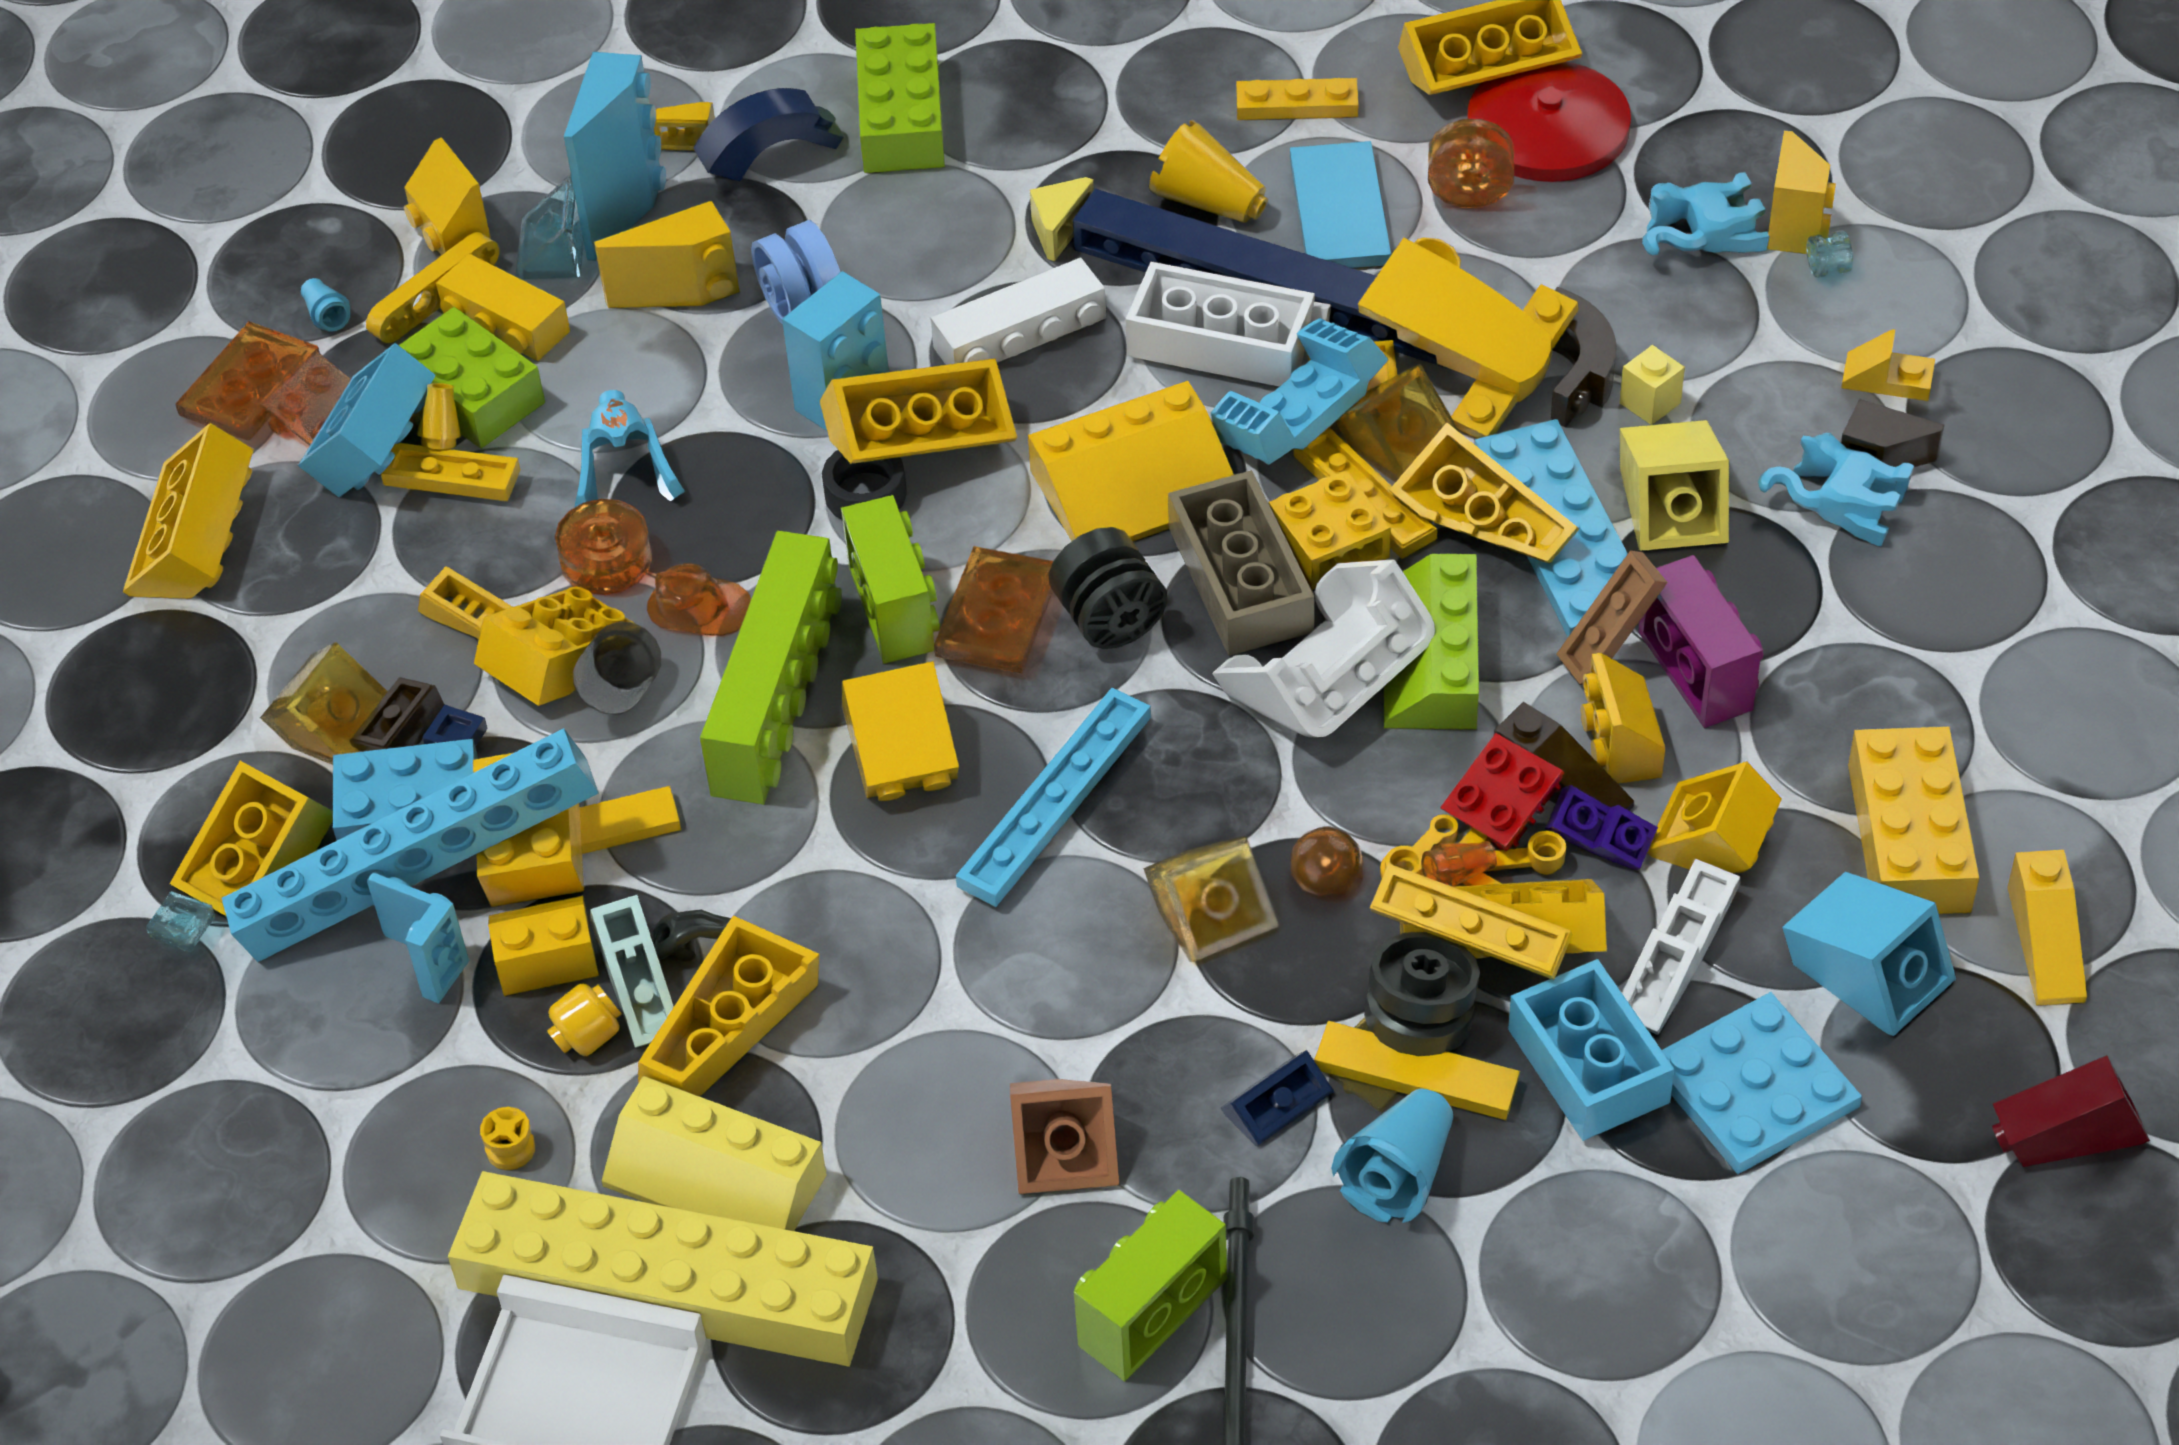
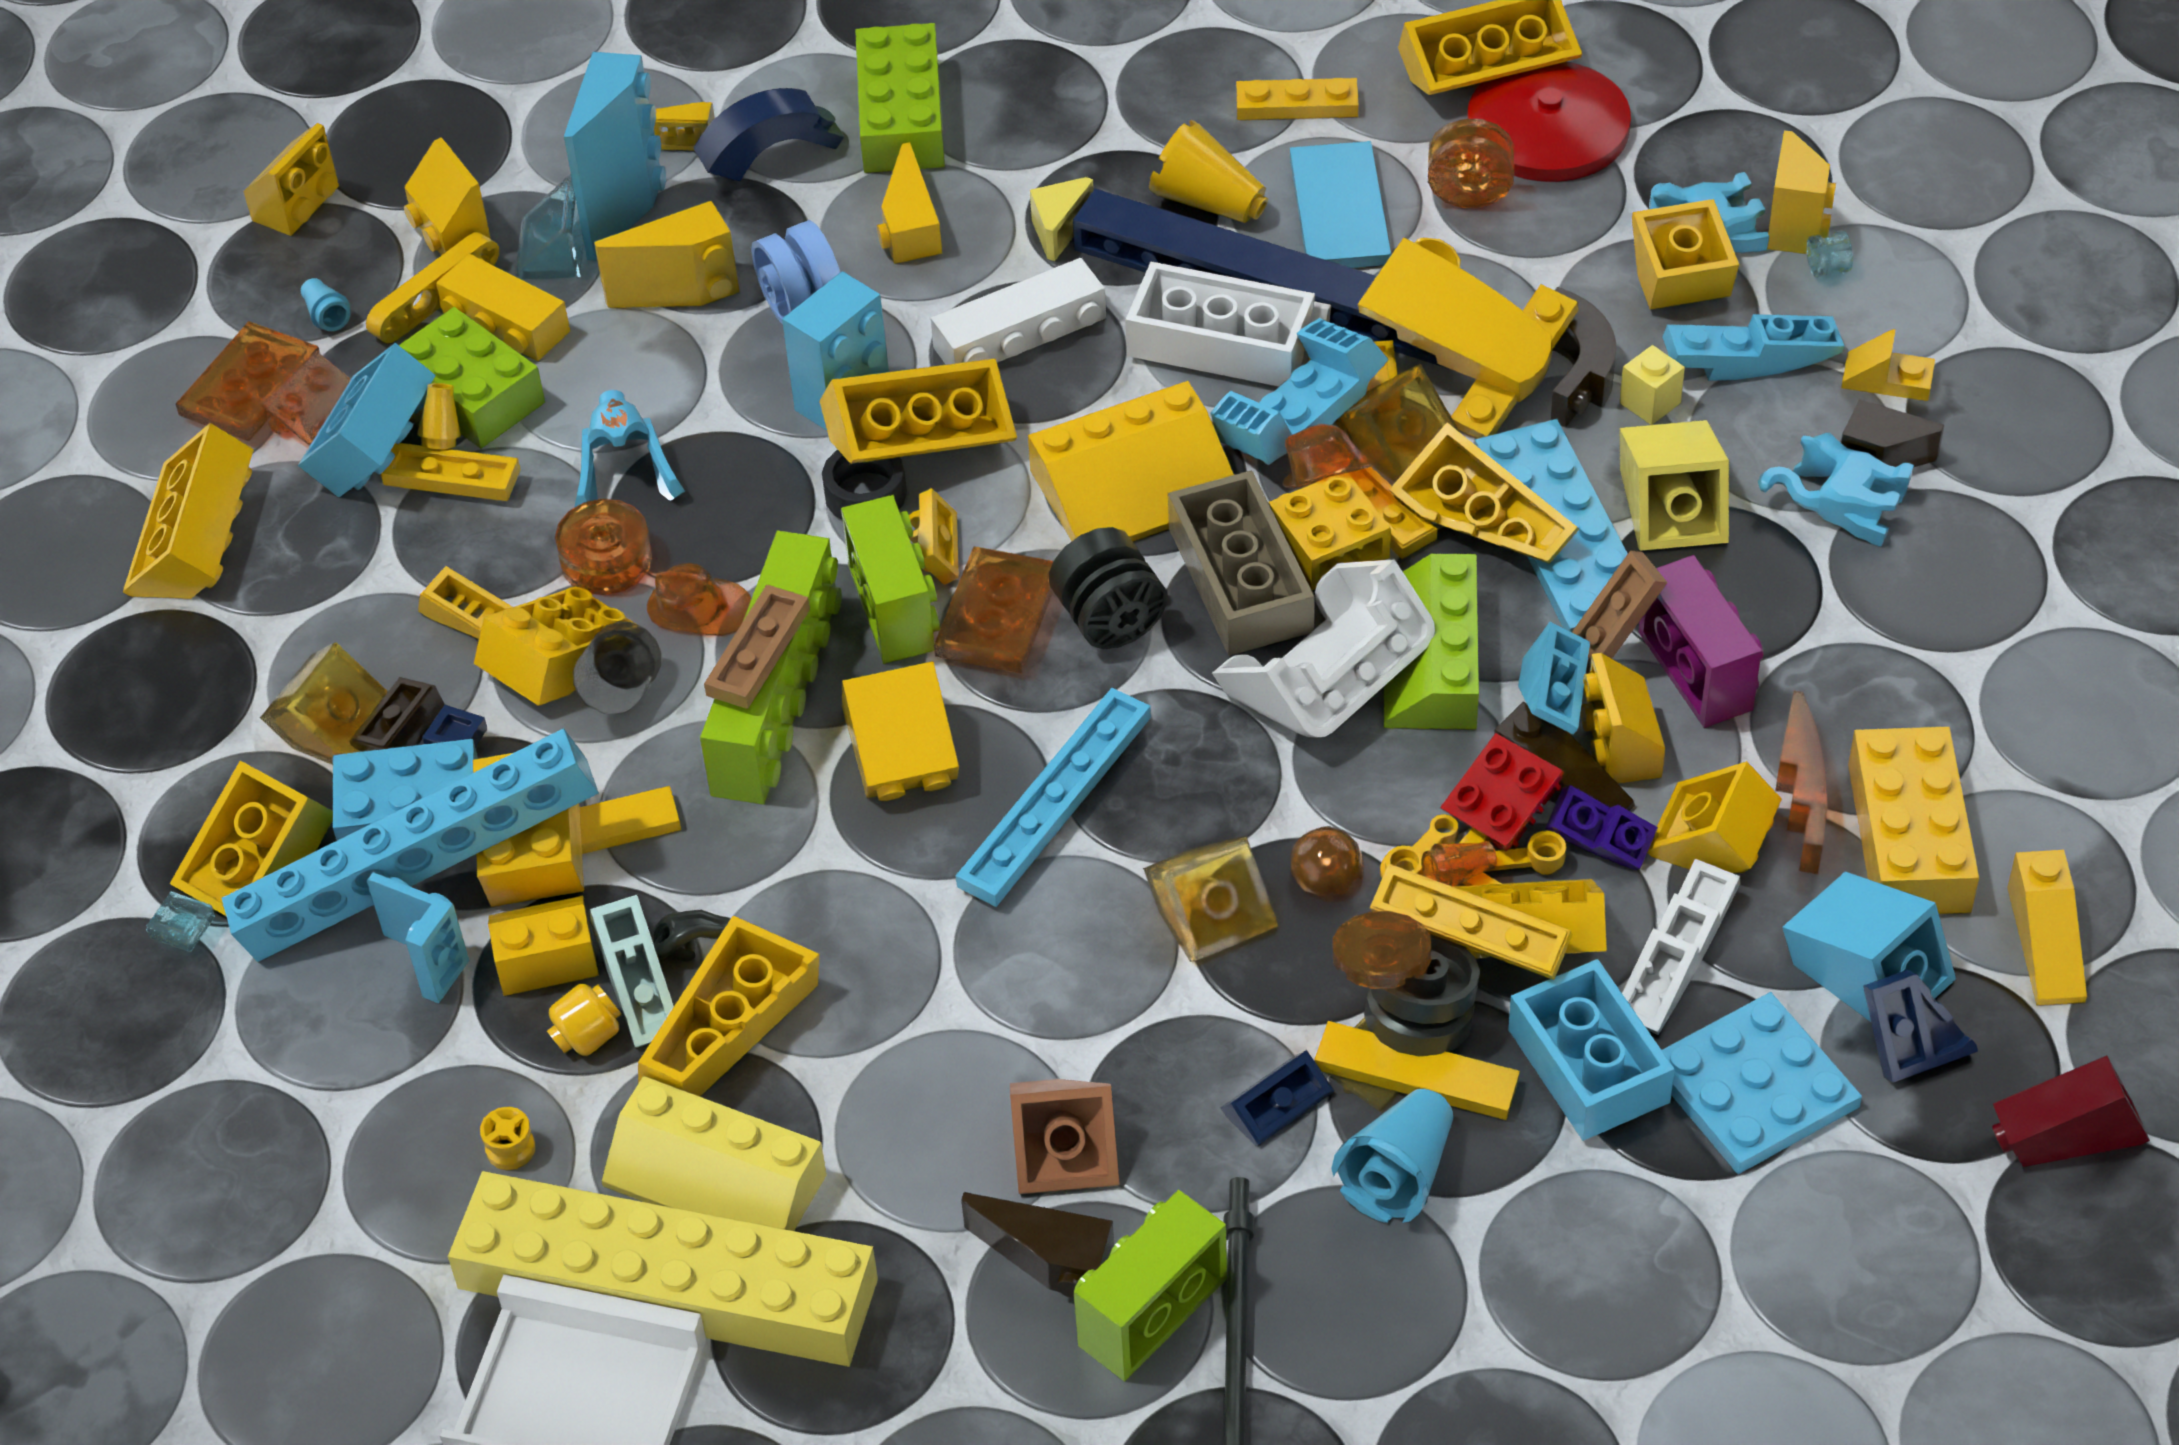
(293, 183): none -> yellow slope
(757, 646): none -> medium nougat plate
(908, 214): none -> yellow slope
(936, 535): none -> yellow plate
(1041, 1241): none -> dark brown slope
(1324, 452): none -> clear orange piece
(1381, 949): none -> clear orange tile
(1554, 676): none -> medium azure slope
(1683, 254): none -> yellow slope
(1762, 349): none -> medium azure slope
(1804, 776): none -> clear orange slope
(1912, 1027): none -> dark blue wing

